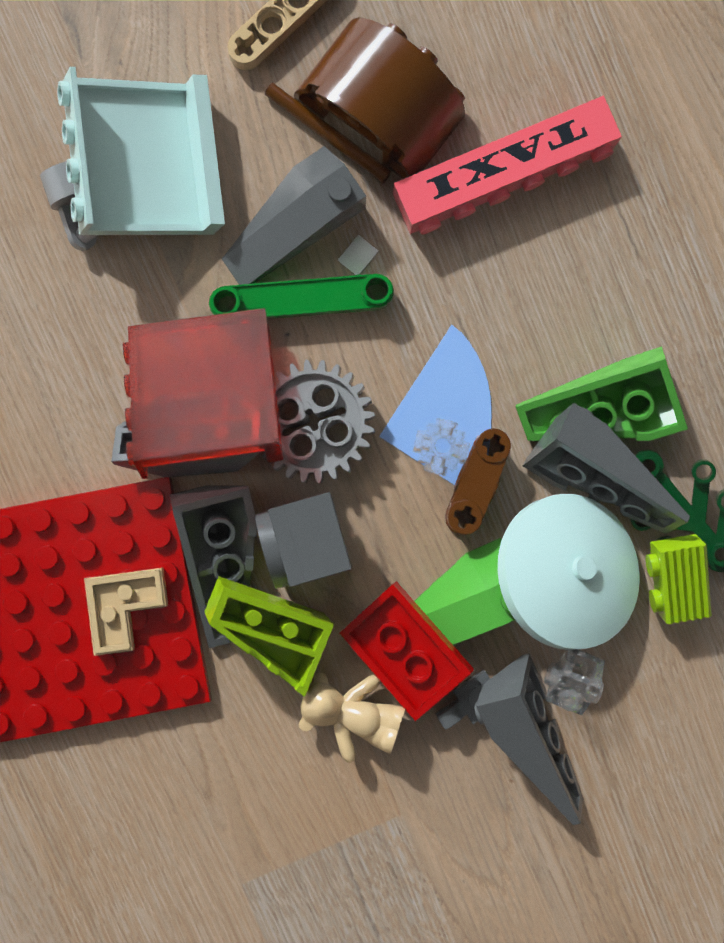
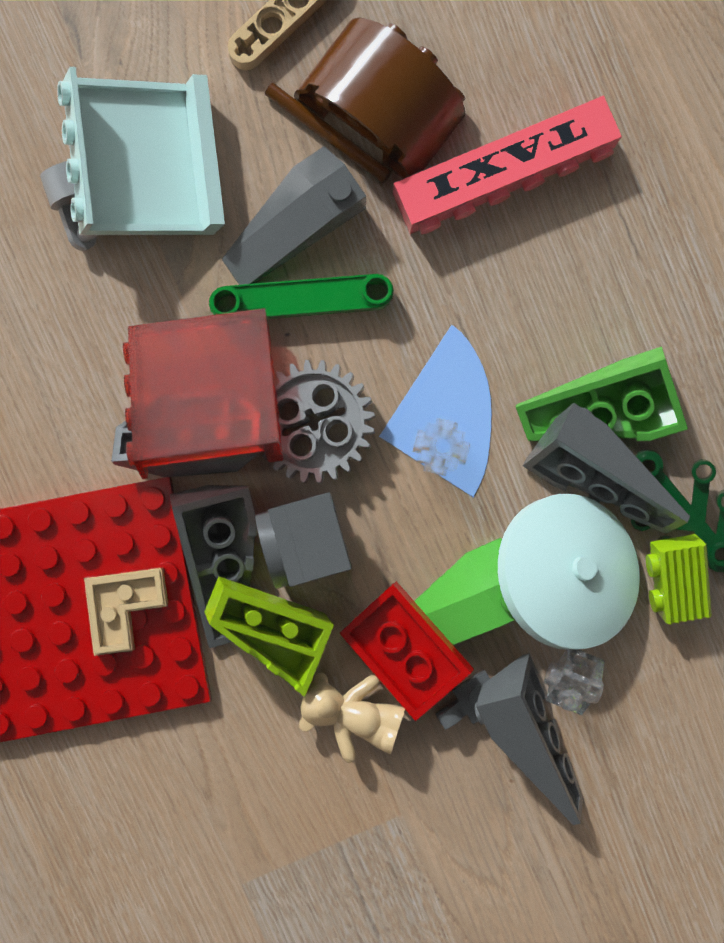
(358, 255): white sticker -> none
(478, 481): reddish brown piece -> none

